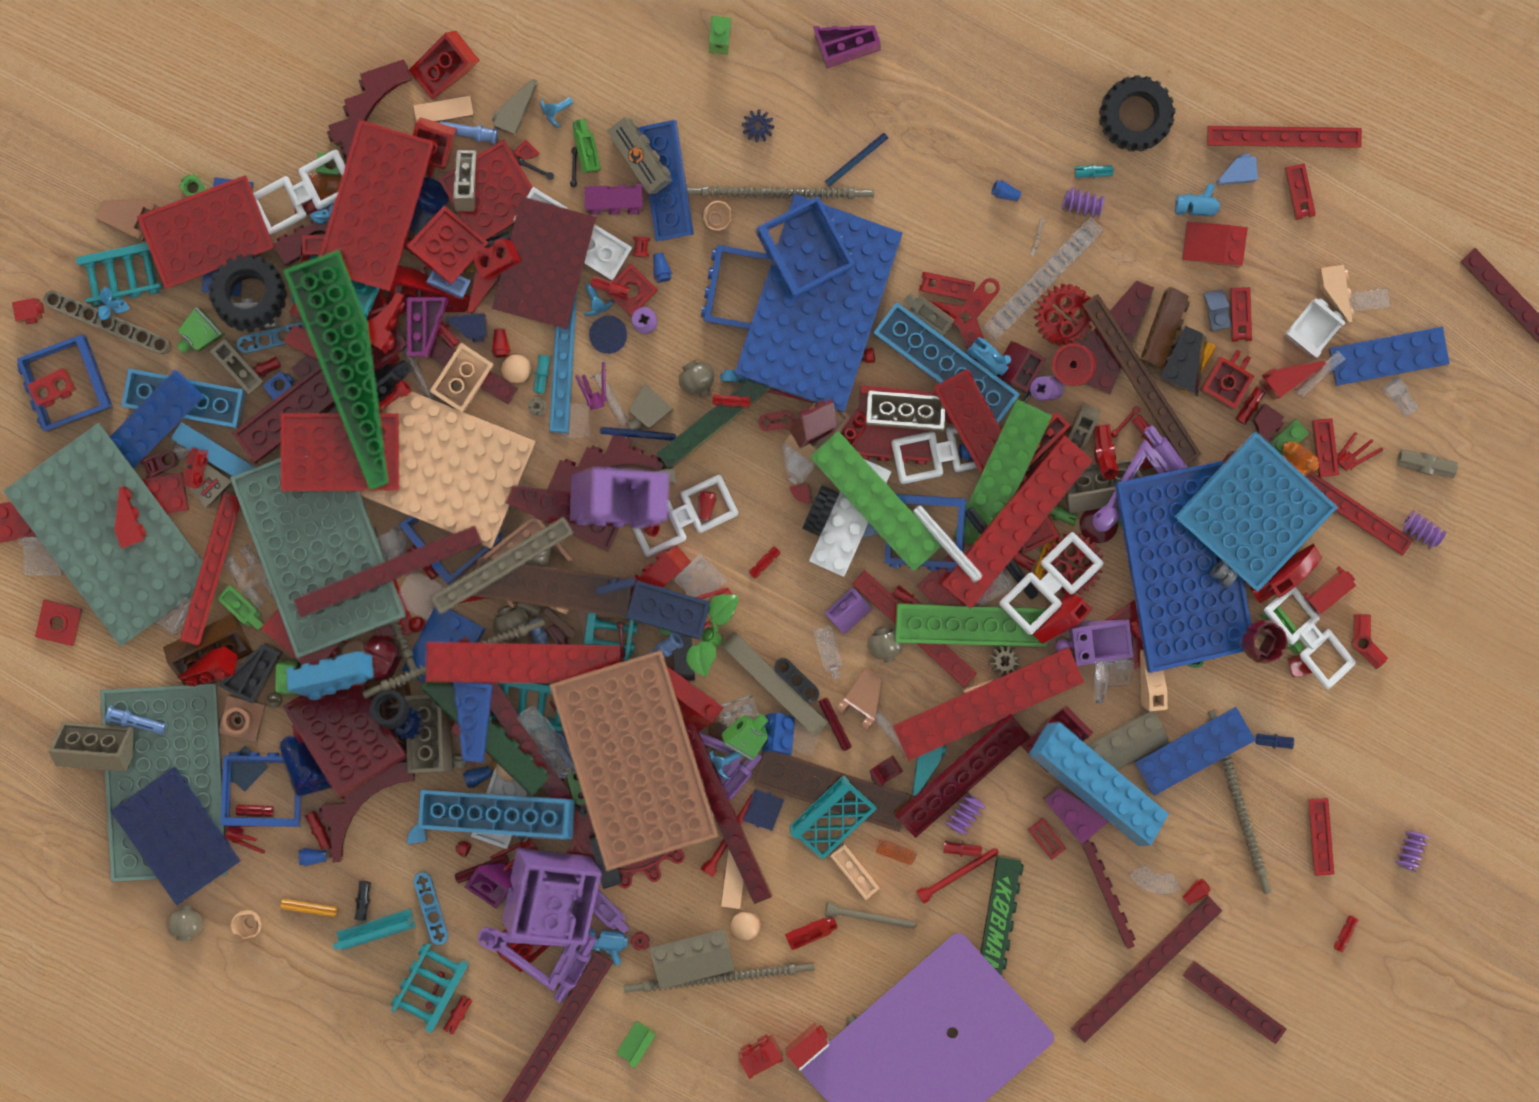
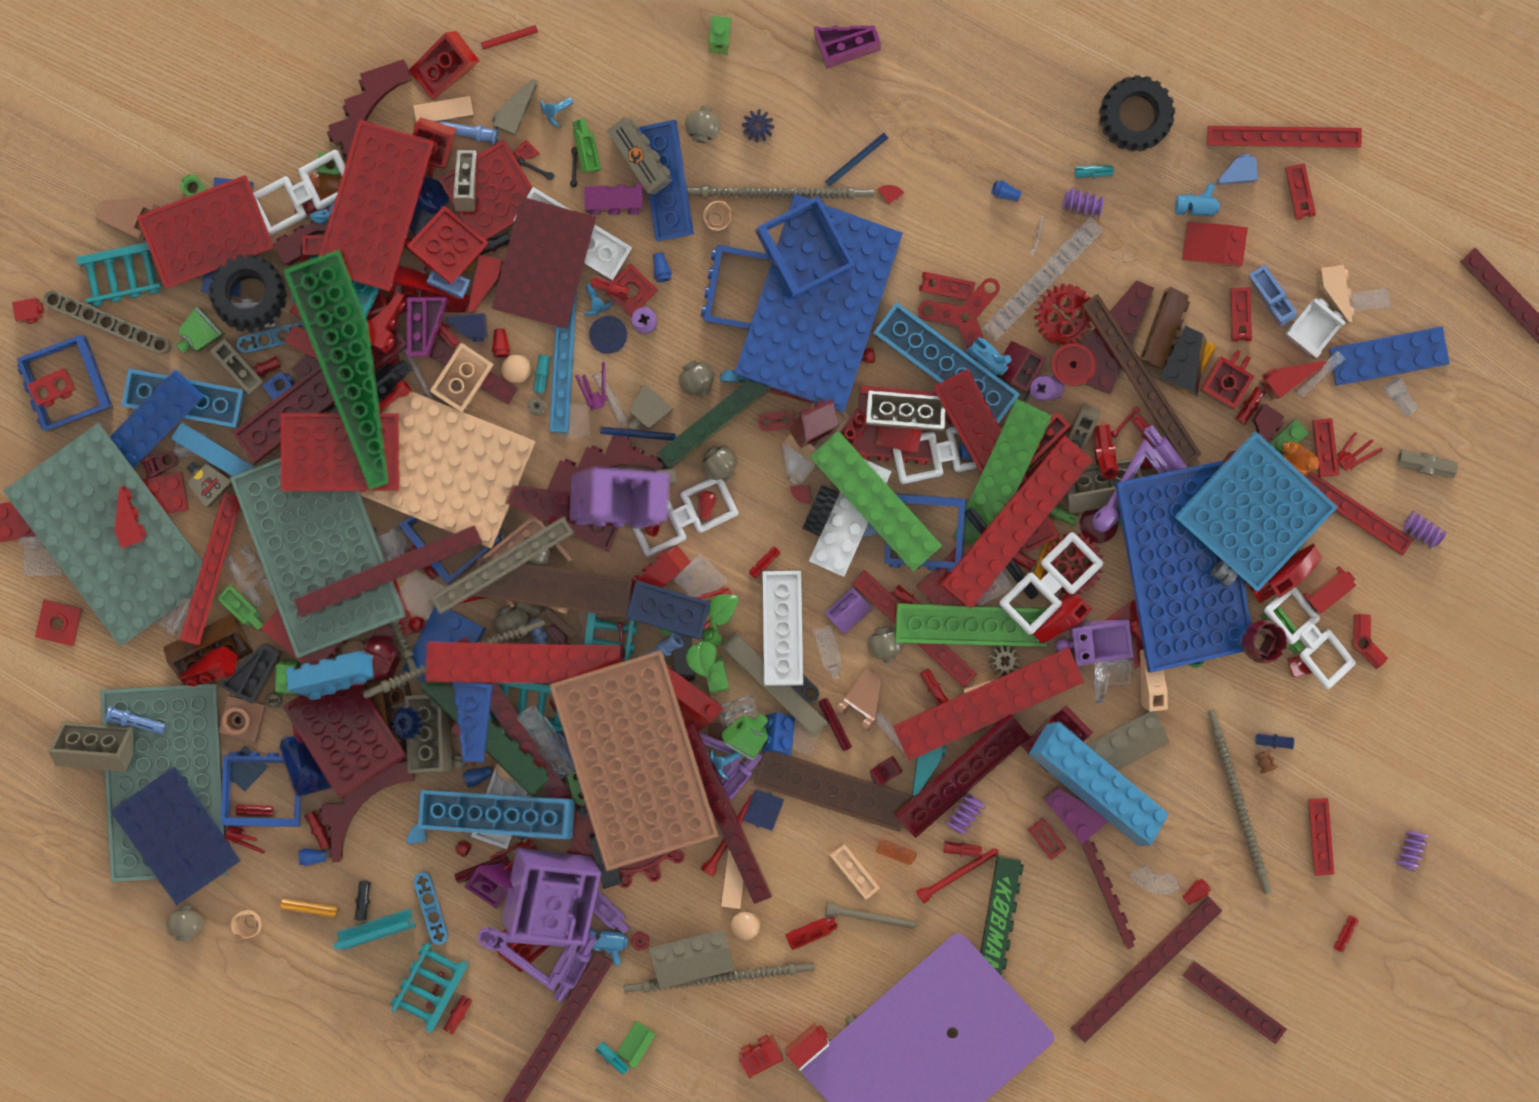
(117, 306): dark azure plant -> none
(198, 460): red hinge -> none
(401, 716): black tyre -> none
(497, 262): red brick -> none
(509, 37): none -> red bar
(612, 1058): none -> teal axle
(615, 584): dark blue plate -> none
(641, 247): red bush -> none
(703, 125): none -> dark tan plant
(717, 677): none -> bright green torso
(719, 463): none -> dark tan plant
(733, 401): red axle -> none
(782, 628): none -> white plate
(819, 809): teal fence -> none
(890, 193): none -> red tile
(899, 438): none -> red panel
(929, 314): dark tan hinge -> none
(933, 686): none -> red axle
(947, 543): white axle -> none
(1195, 751): blue plate -> none
(1217, 310): sand blue slope -> none
(1265, 761): none -> dark orange bush
(1273, 295): none -> medium blue slope

